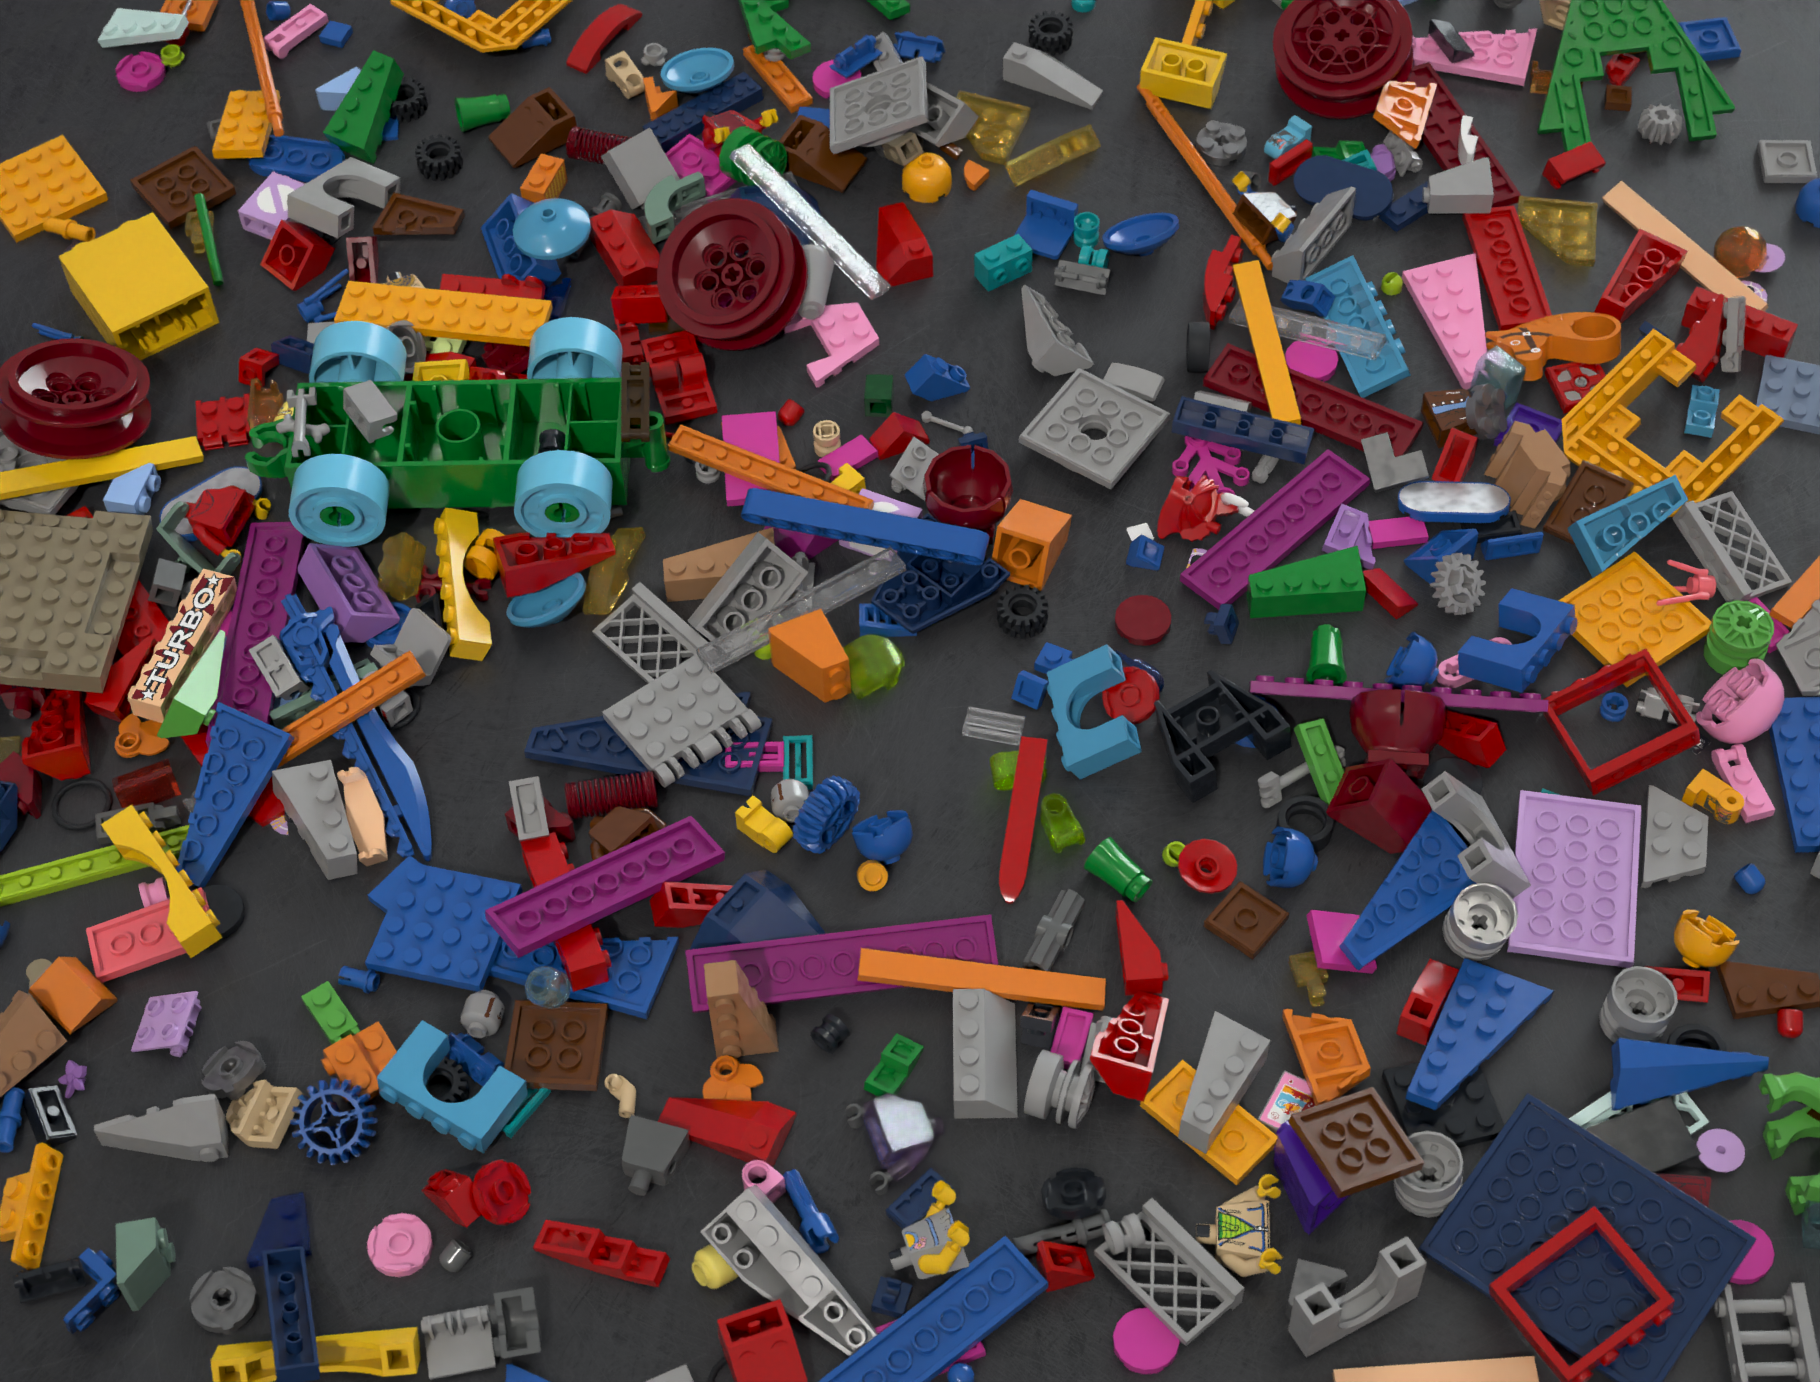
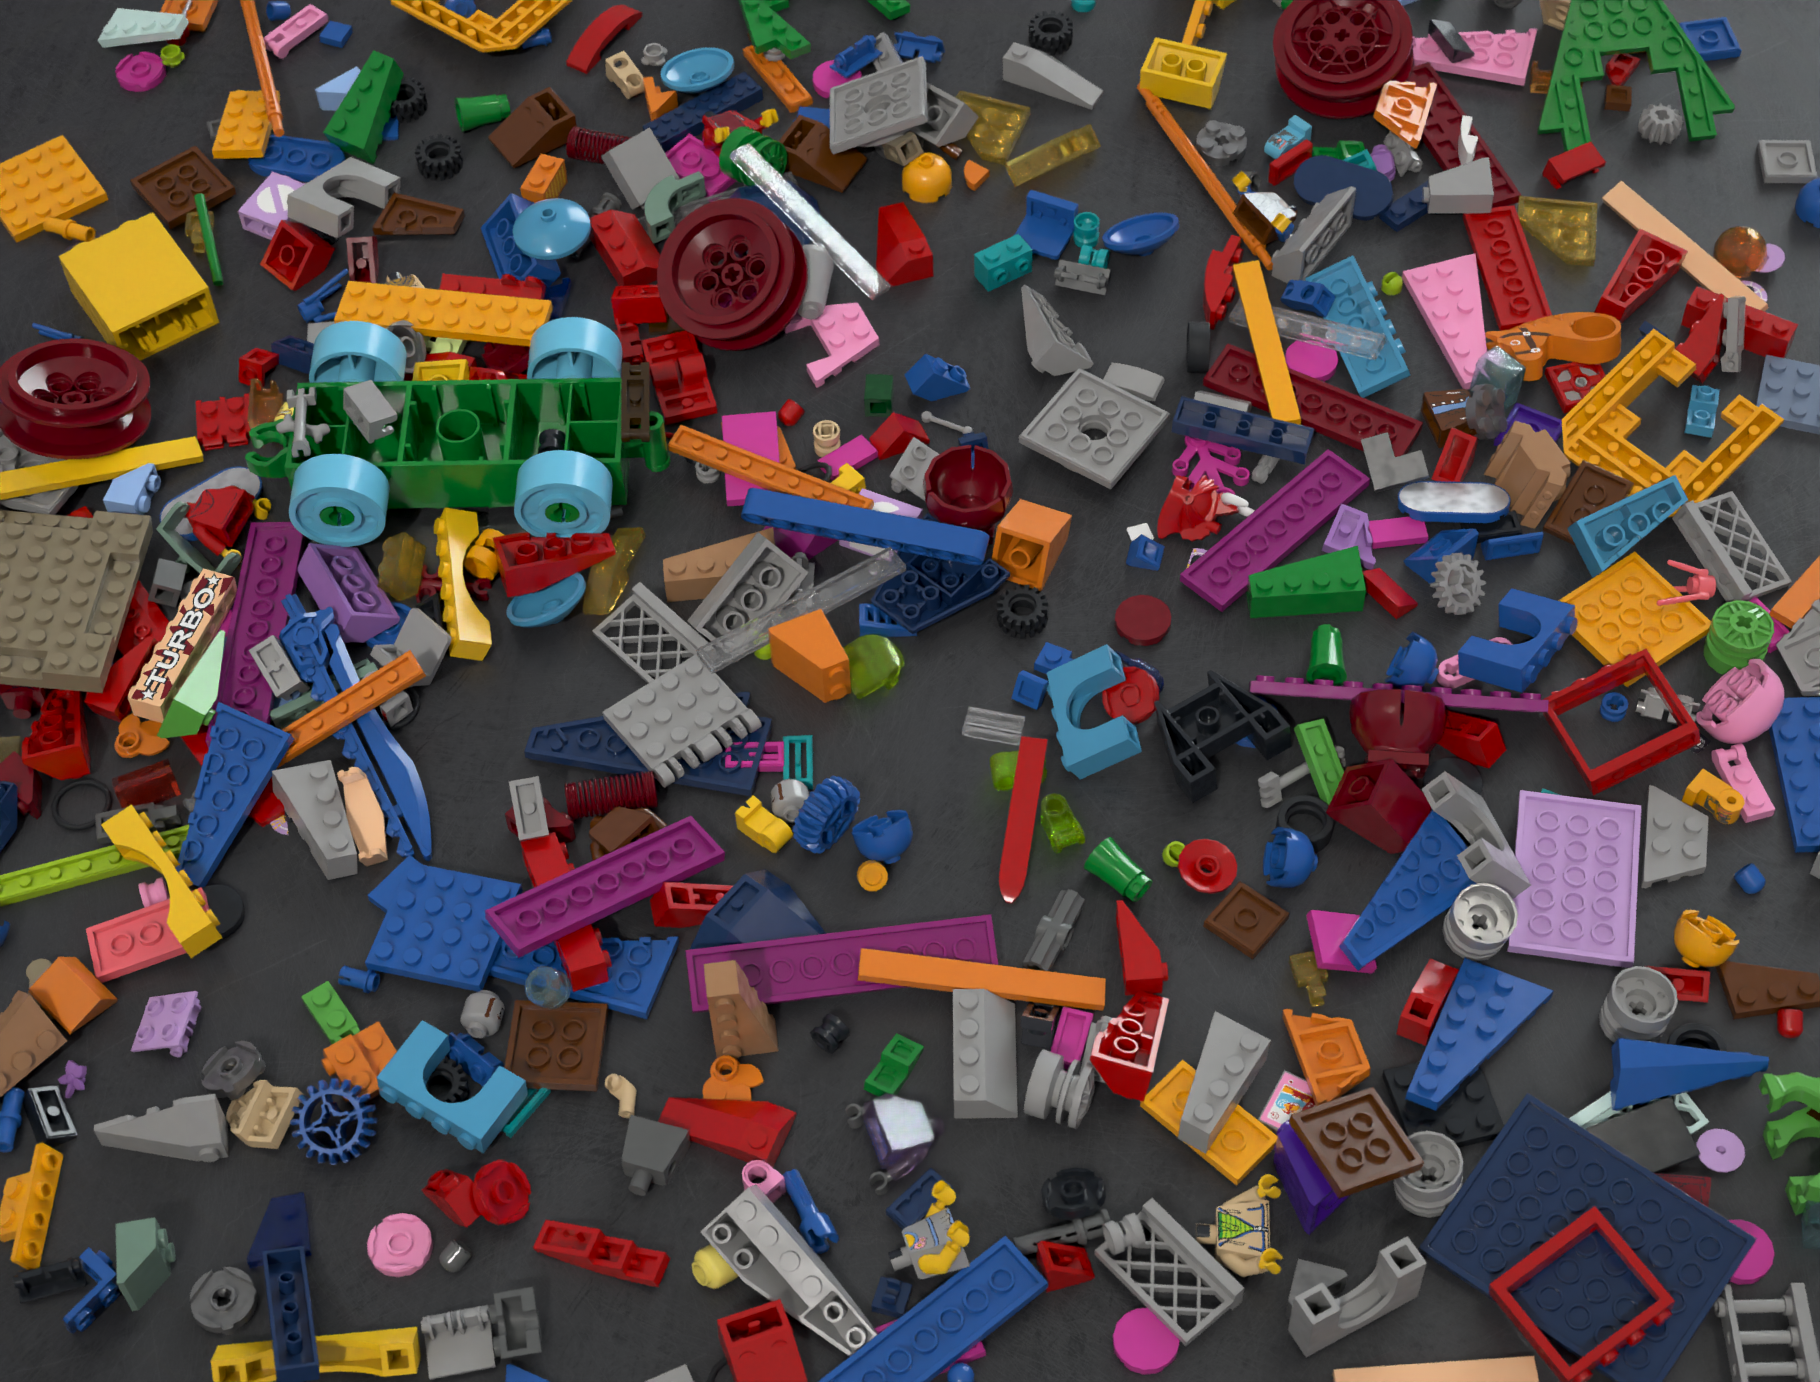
(1223, 623): dark blue tile -> none

